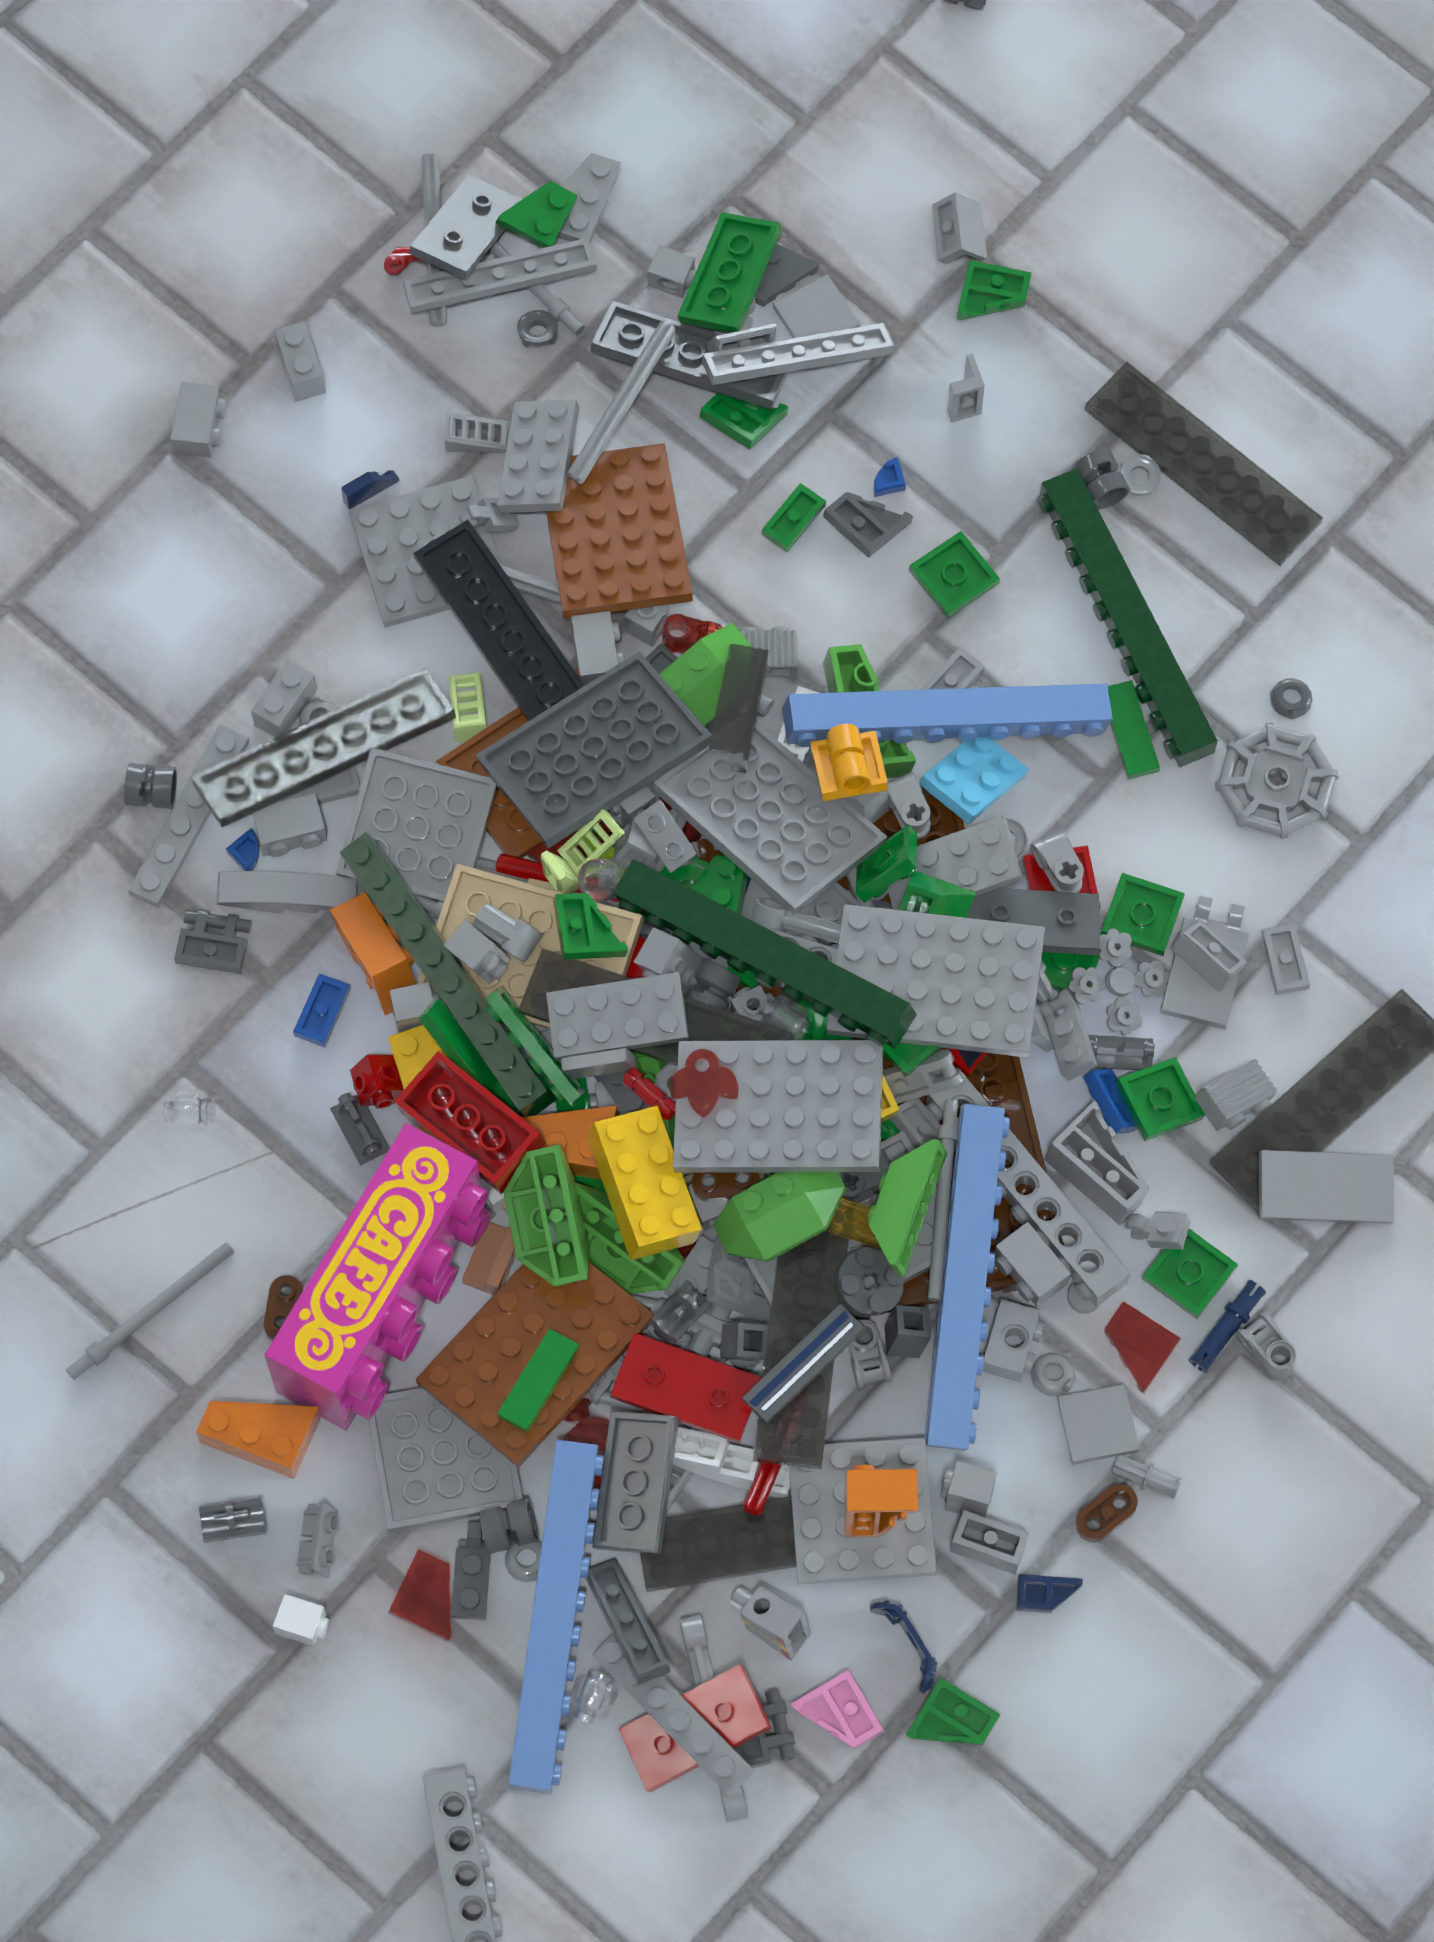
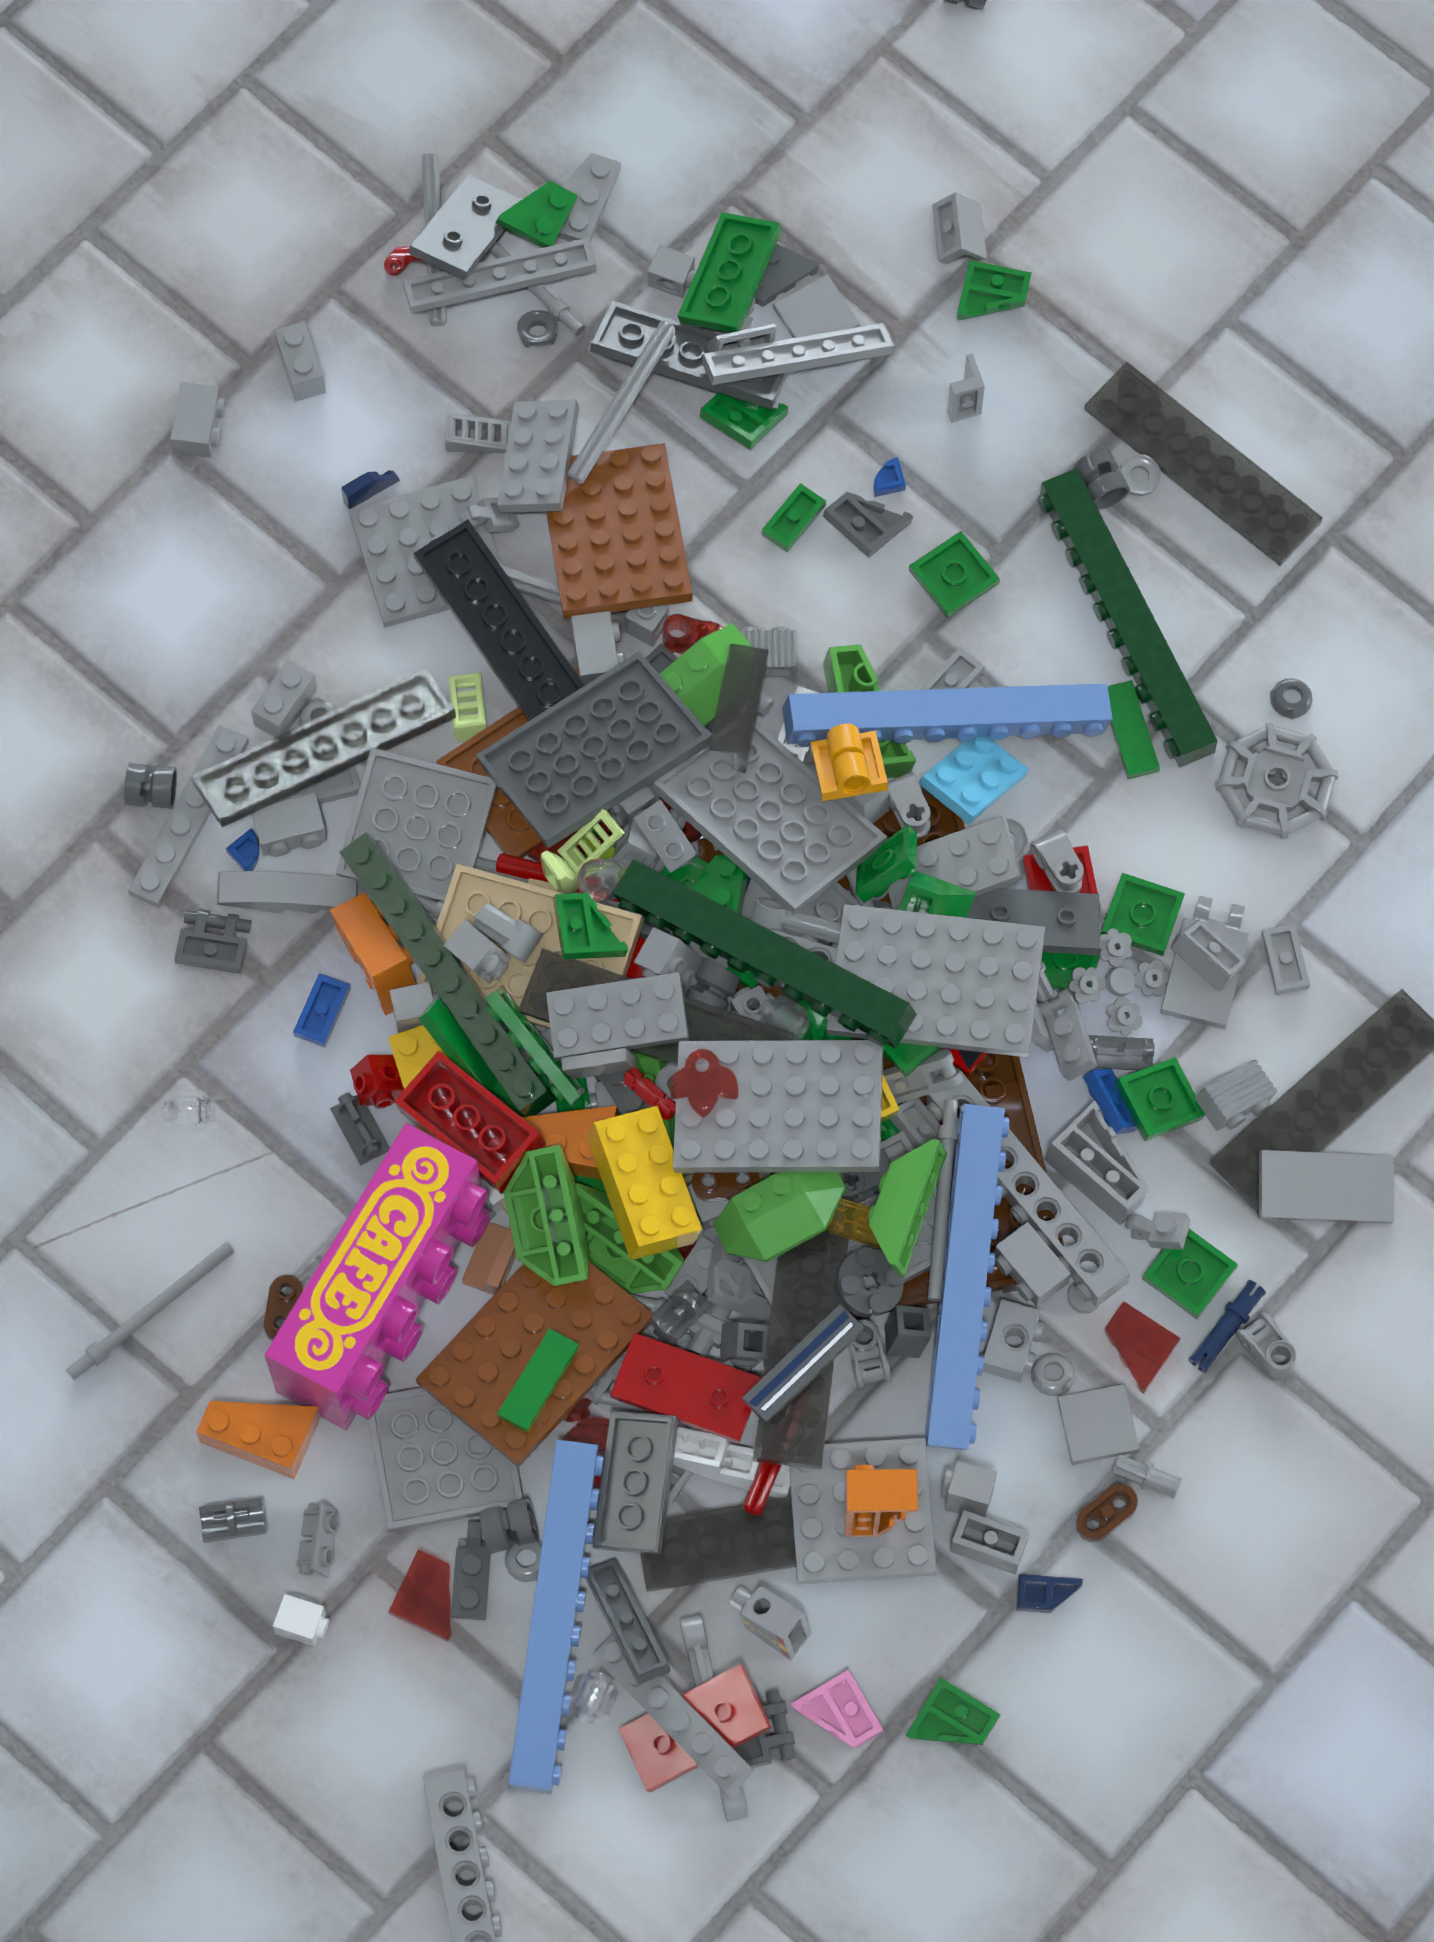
(896, 1615): dark blue piece -> none

